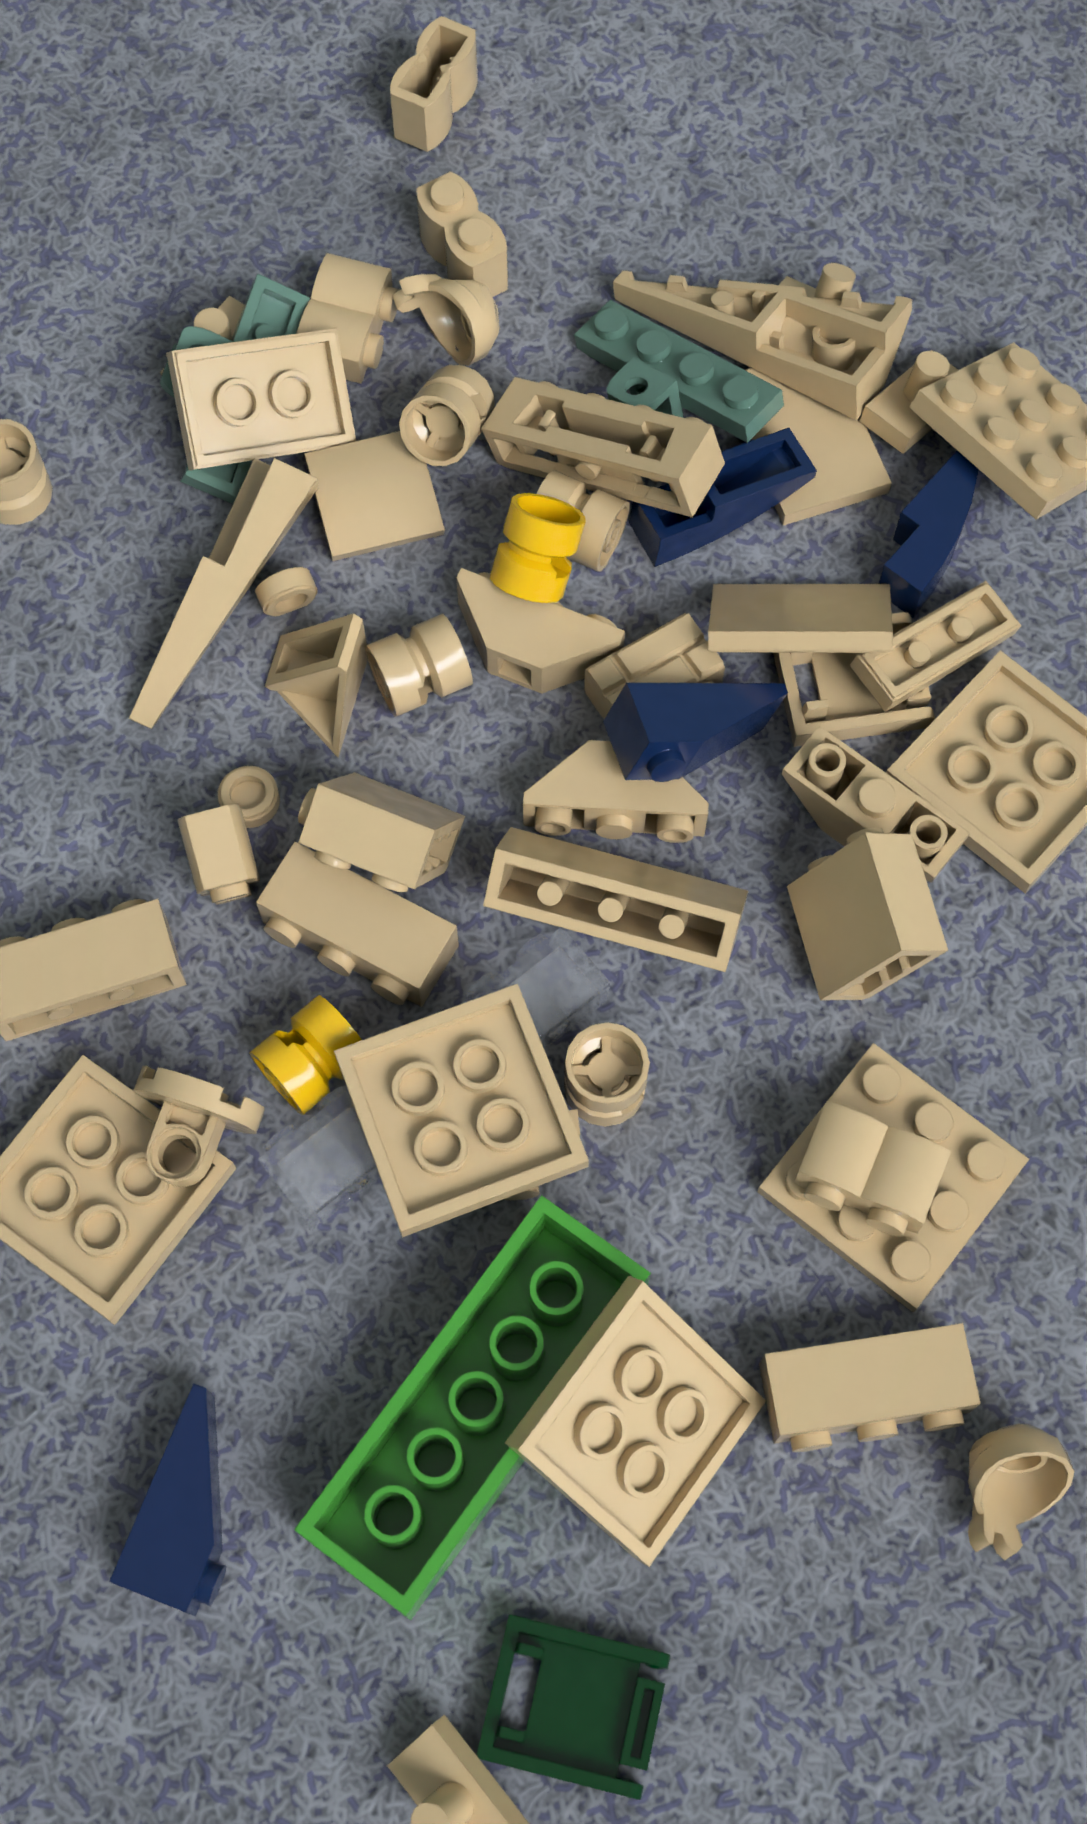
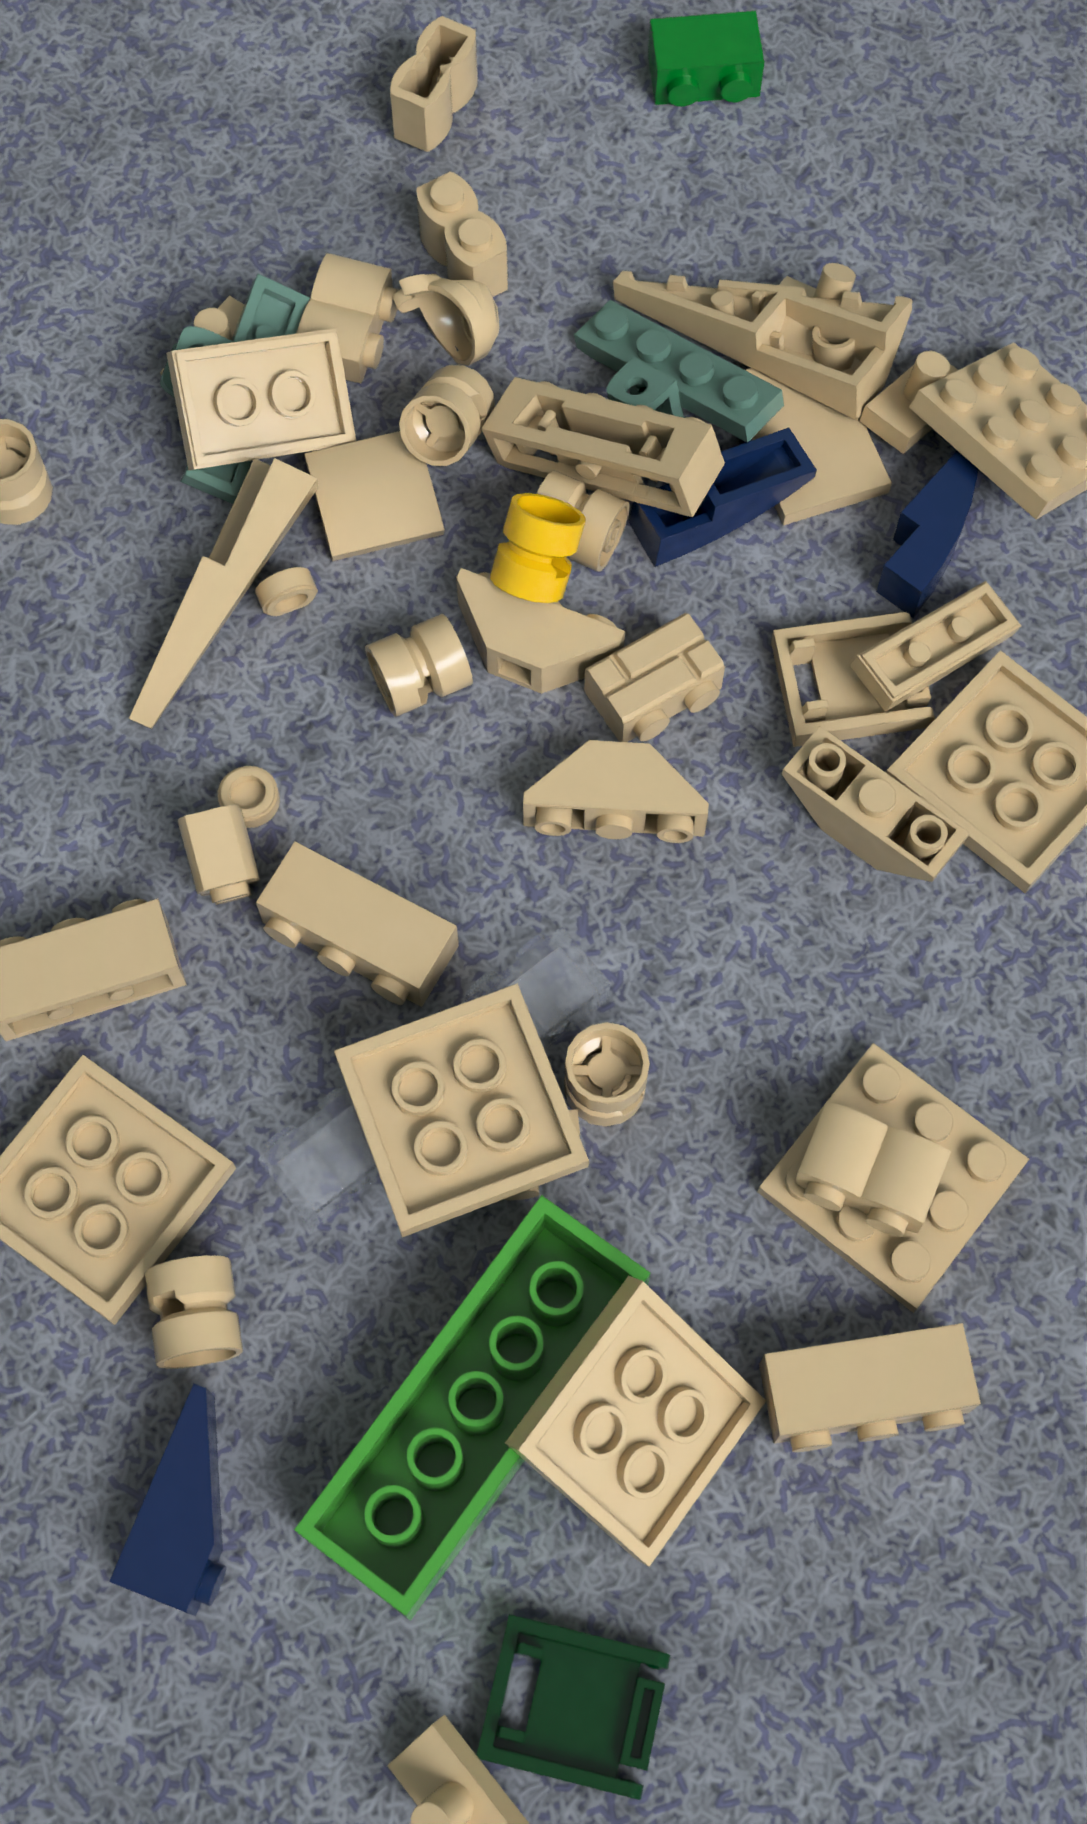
(193, 1112): tan tile -> none
(193, 1312): none -> tan wheel
(304, 1058): yellow wheel -> none
(321, 675): tan slope -> none
(378, 830): tan brick -> none
(615, 898): tan brick -> none
(678, 727): dark blue slope -> none
(705, 58): none -> green brick
(801, 618): tan tile -> none
(866, 915): tan brick -> none
(1012, 1480): tan piece -> none

